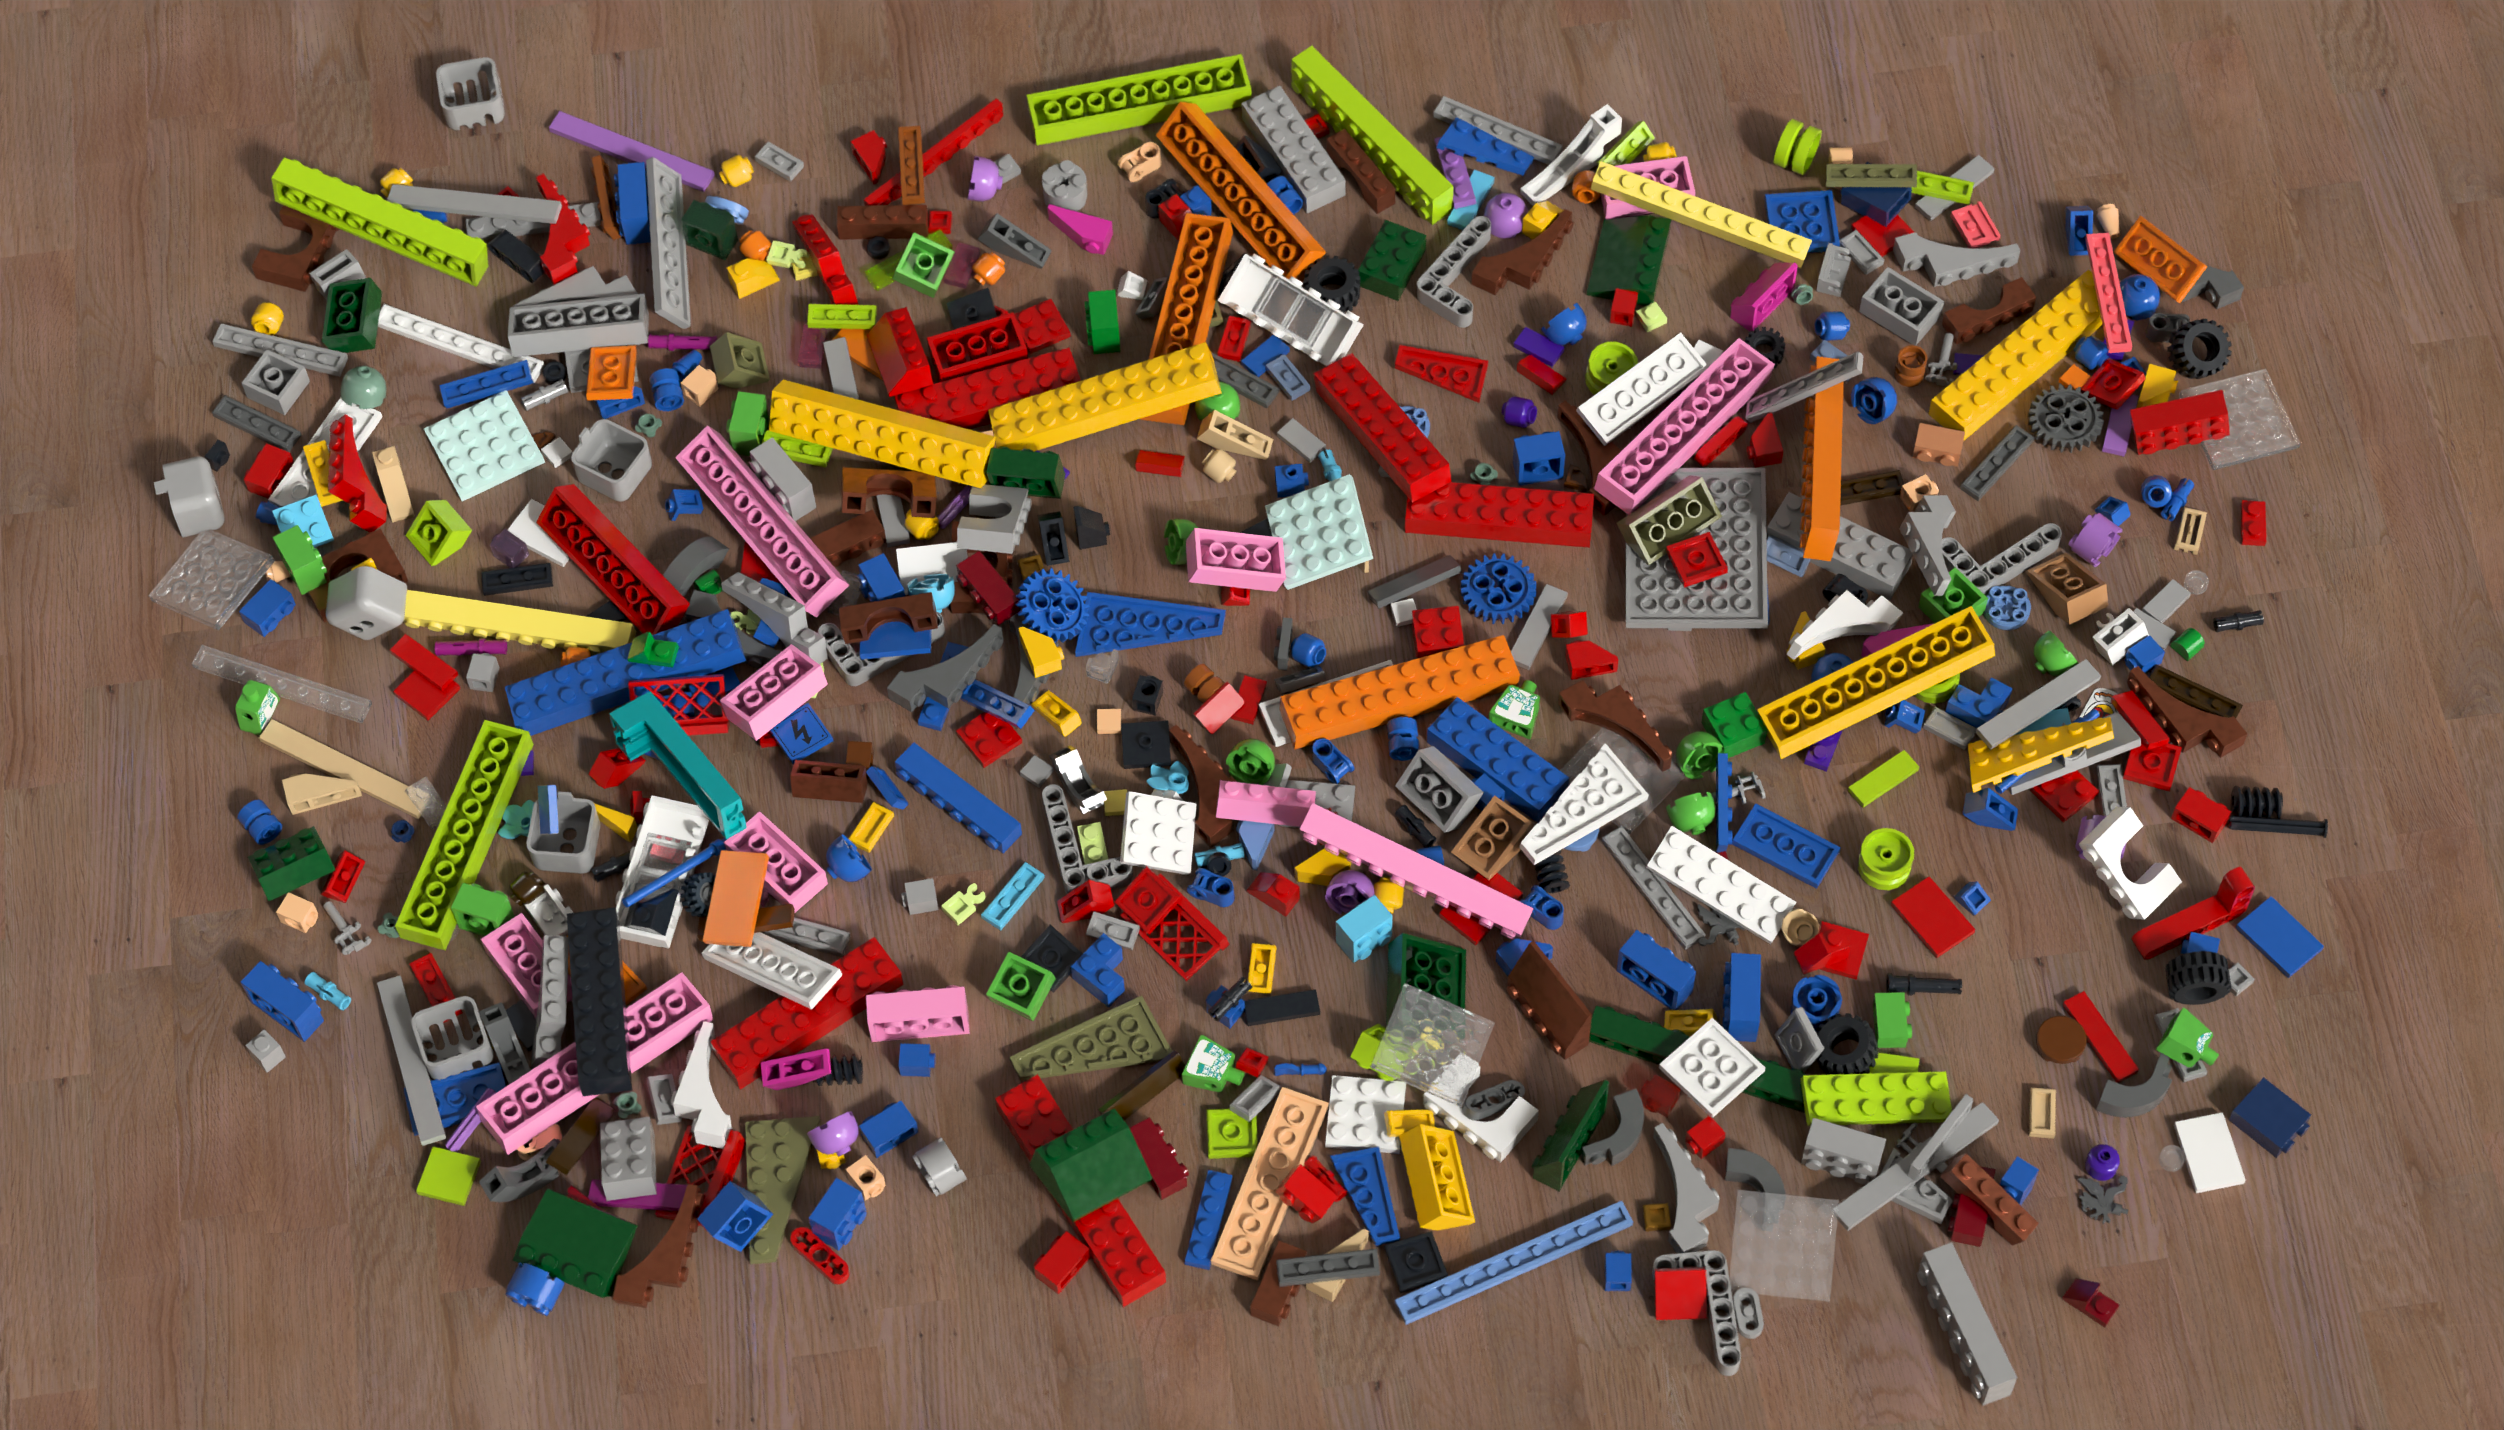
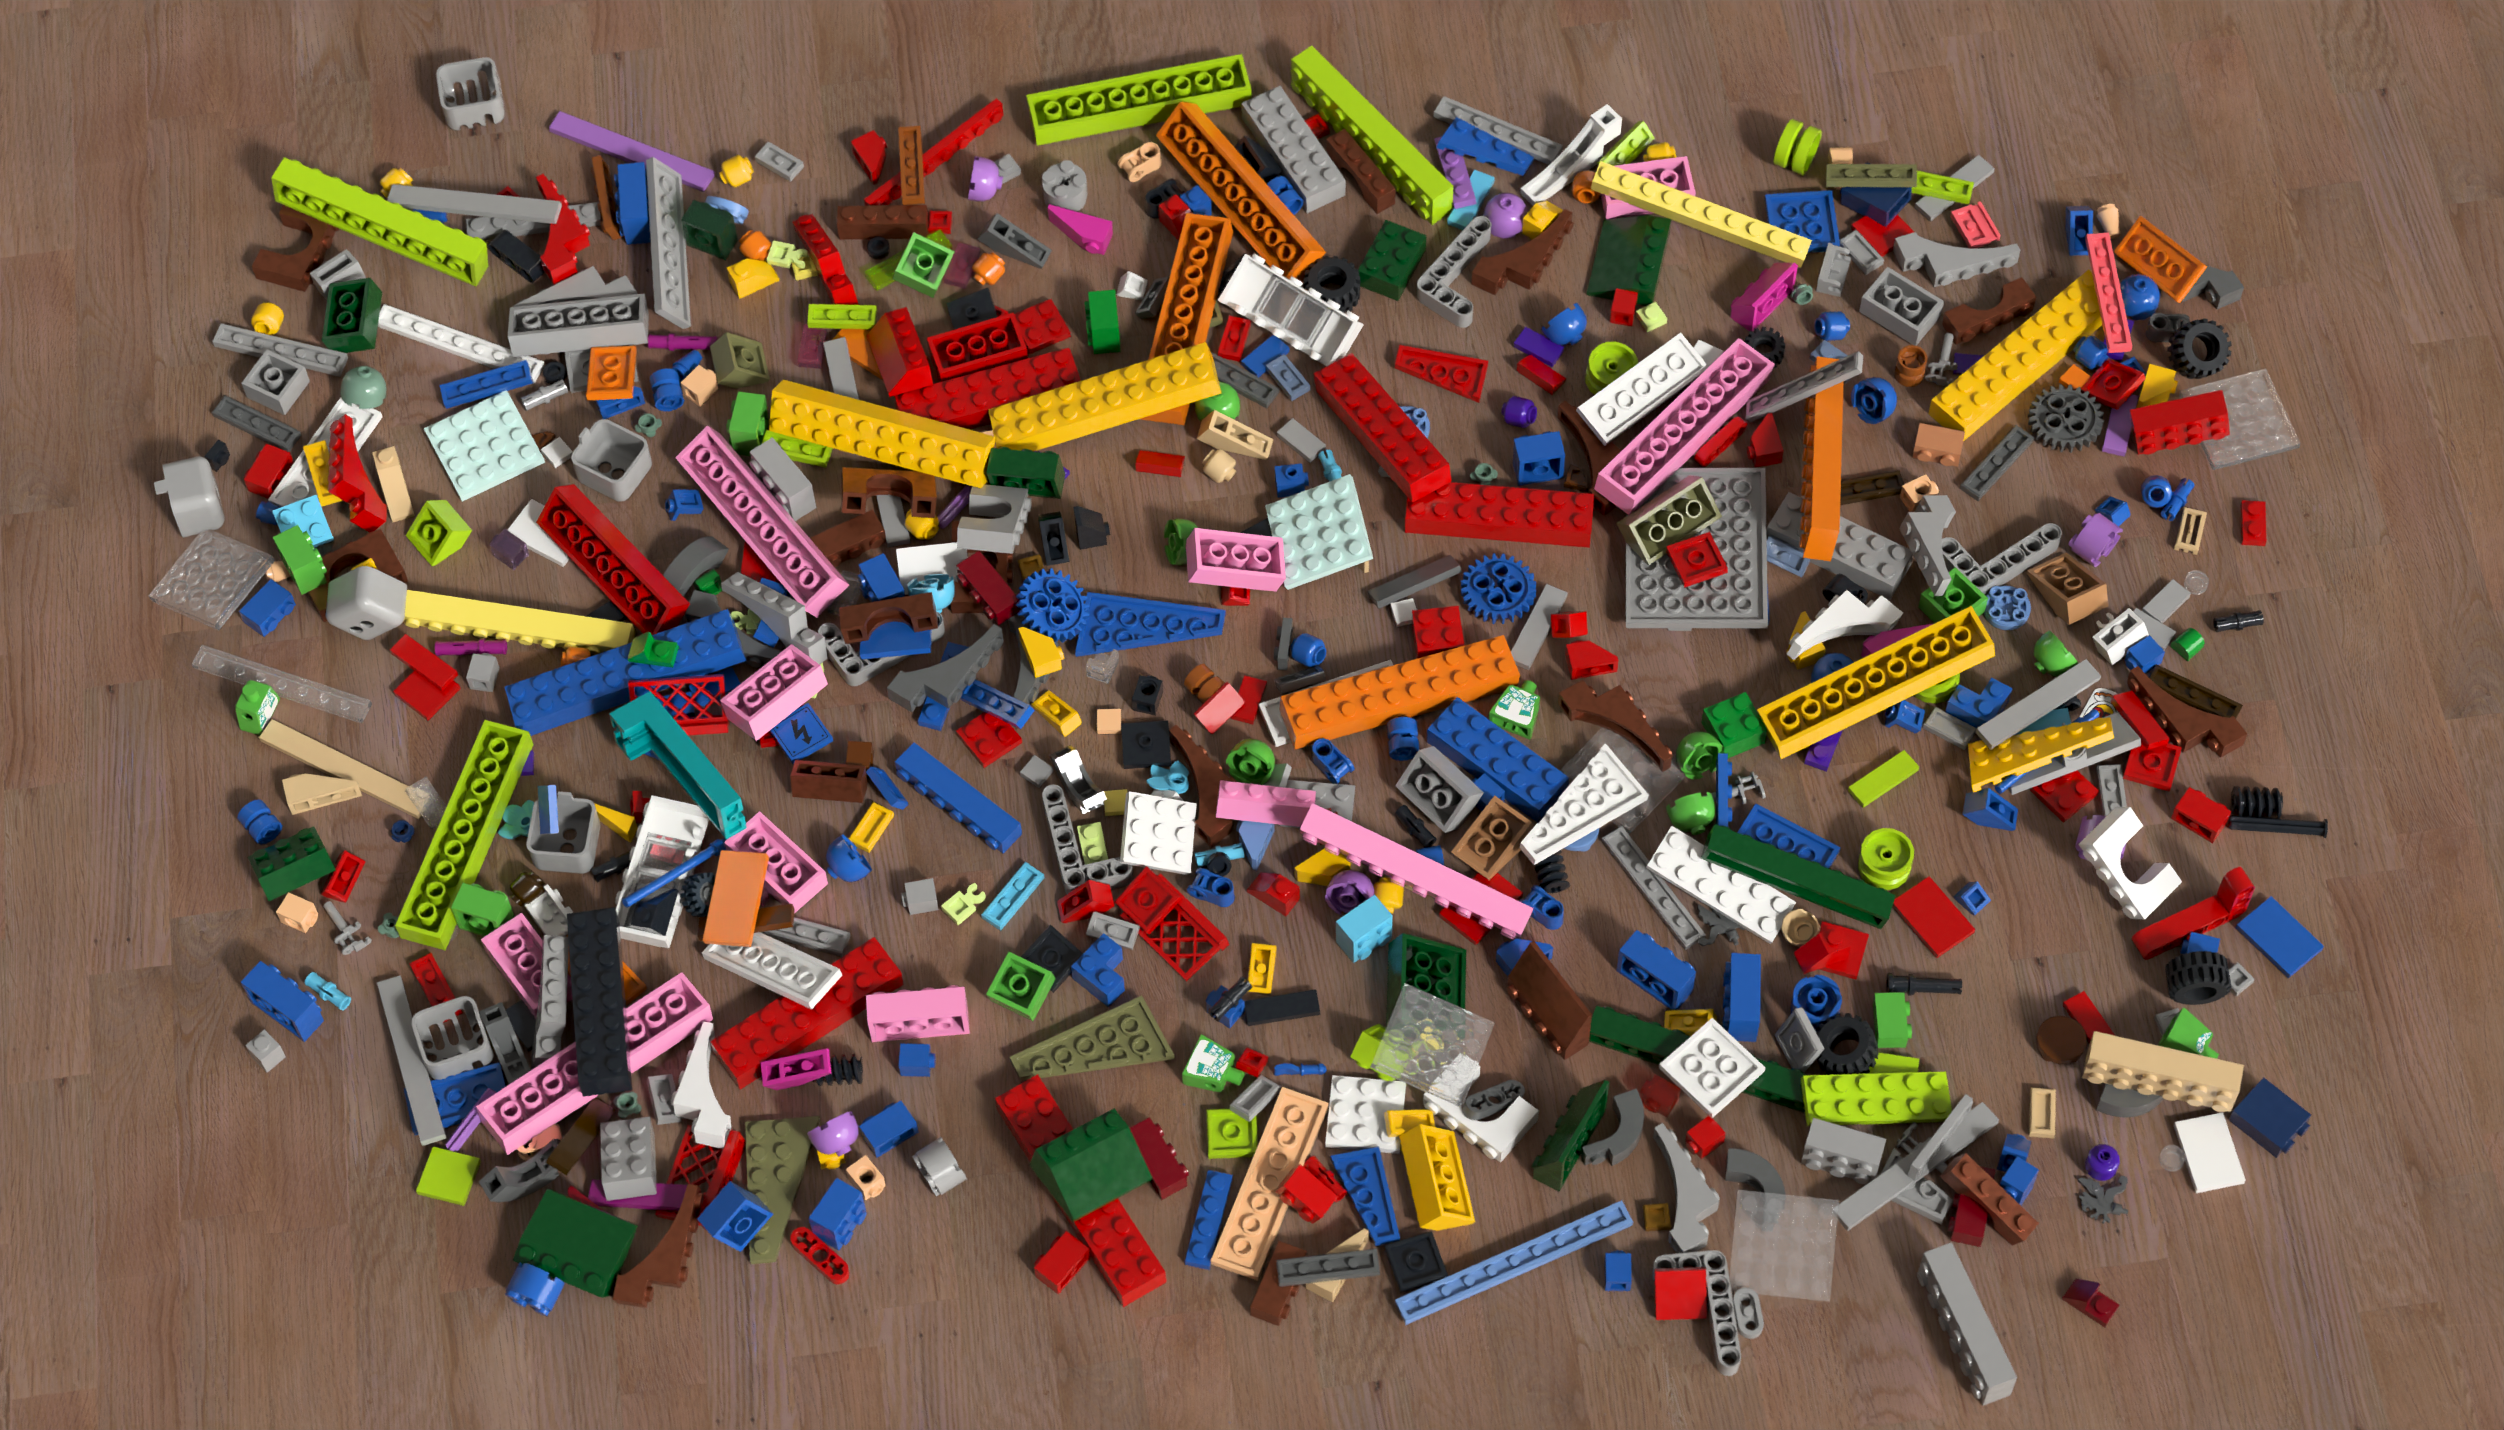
(517, 579): black tile -> none
(613, 768): red slope -> none
(1146, 1086): dark brown tile -> none
(1798, 876): none -> dark green brick
(2014, 1146): none -> blue slope
(2162, 1072): none -> tan brick

